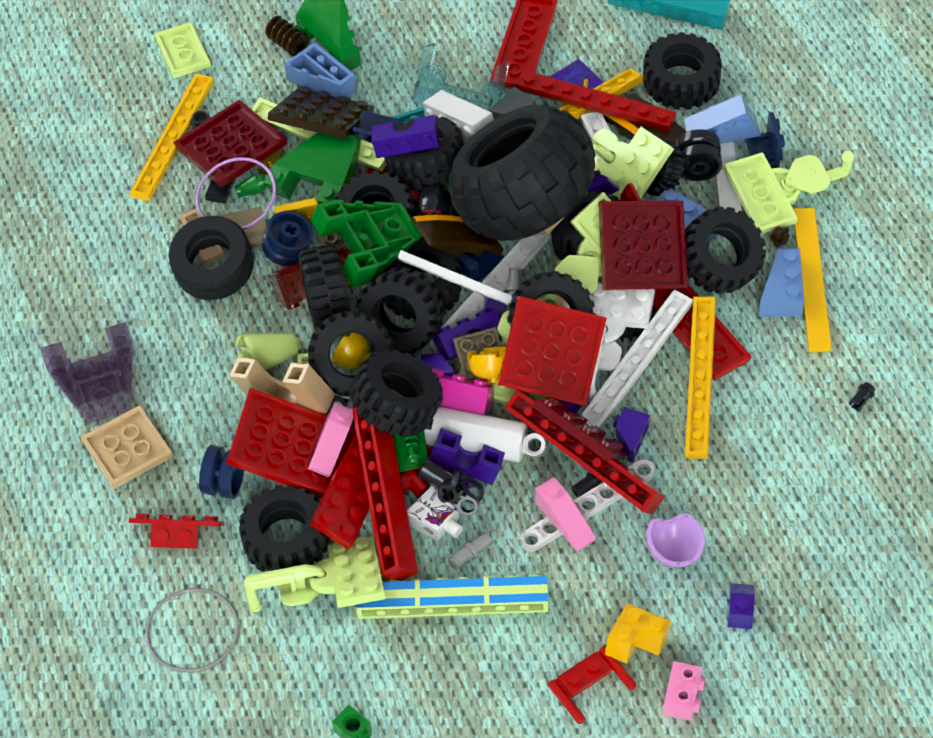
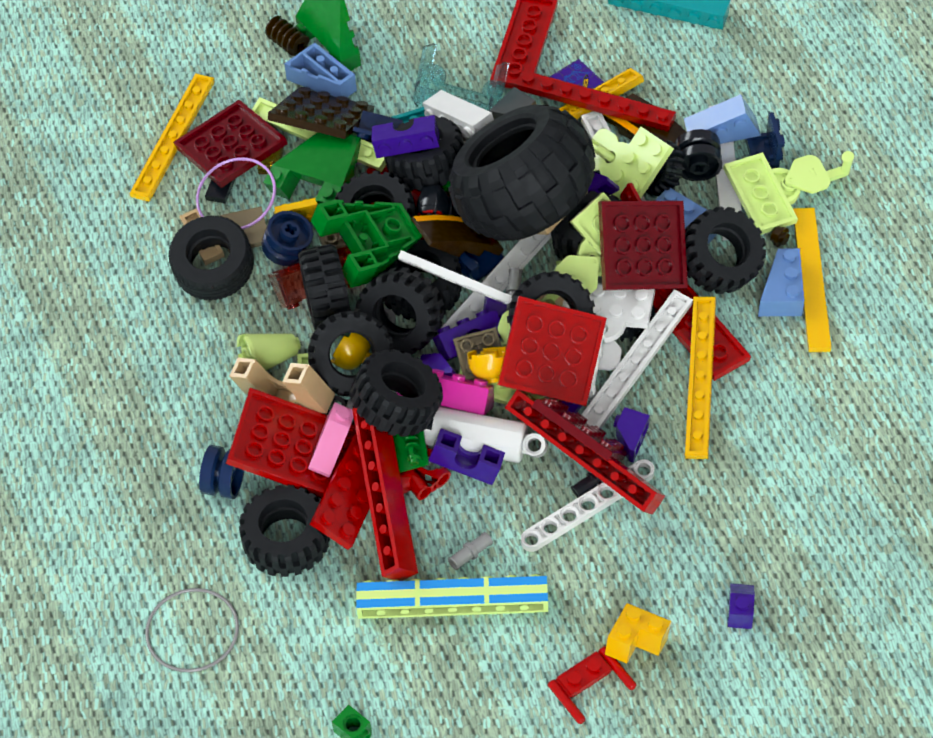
(99, 384): clear purple wedge -> none
(126, 447): tan plate -> none
(175, 533): red bracket -> none
(182, 50): yellowish green tile -> none
(199, 118): pearl dark grey plate -> none
(250, 186): green cone -> none
(346, 573): yellowish green plate -> none
(433, 516): white torso -> none
(448, 483): black connector -> none
(563, 513): bright pink slope -> none
(675, 541): lavender cylinder -> none
(682, 89): black tyre -> none
(682, 691): bright pink brick -> none
(862, 396): black pin -> none

